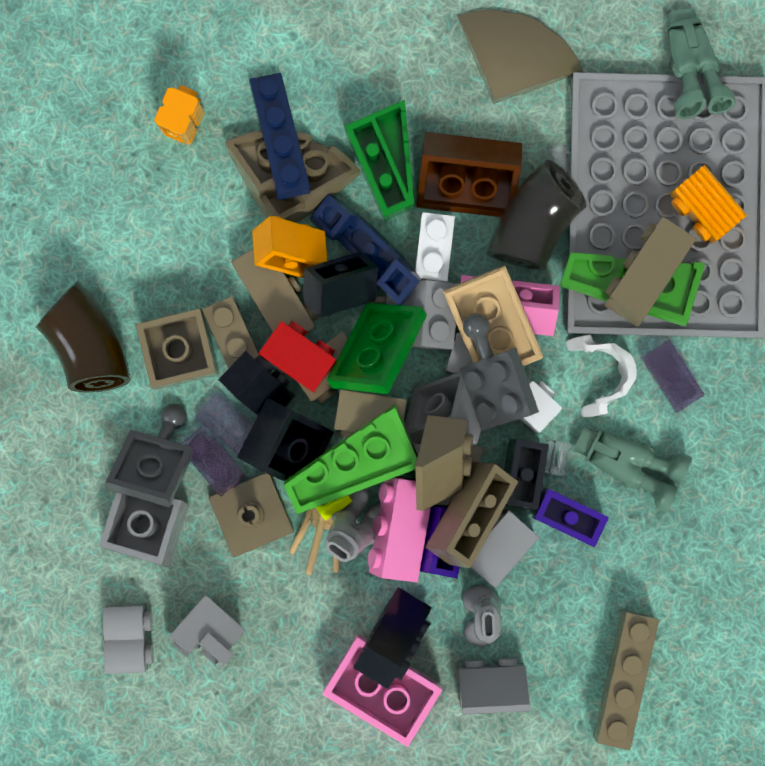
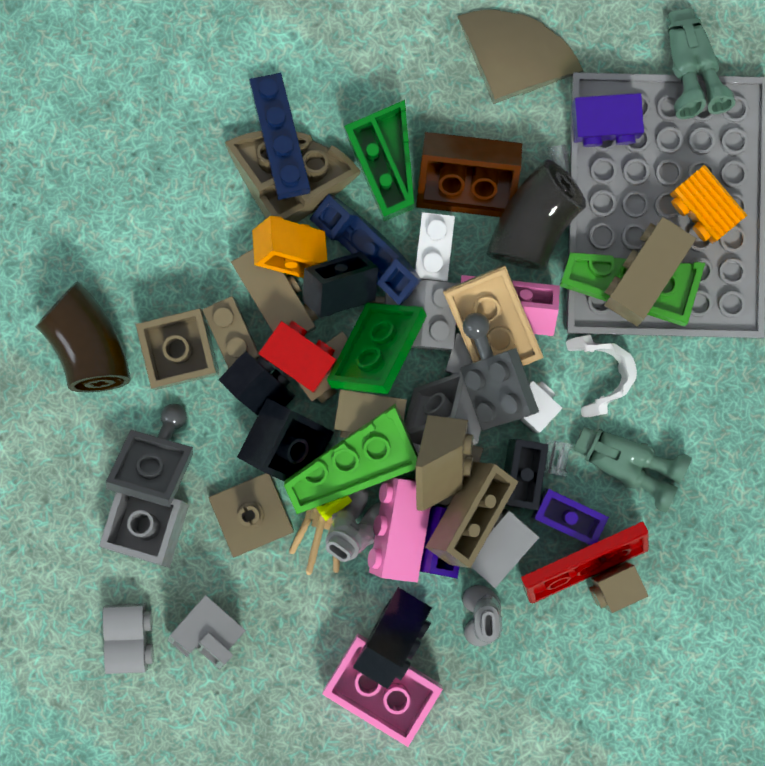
(180, 114): light orange brick -> none
(213, 461): clear purple plate -> none
(225, 422): tile -> none
(493, 686): light grey slope -> none
(586, 563): none -> red tile
(607, 119): none -> dark purple brick
(617, 587): none -> dark tan brick
(625, 679): dark tan brick -> none
(672, 376): clear purple plate -> none

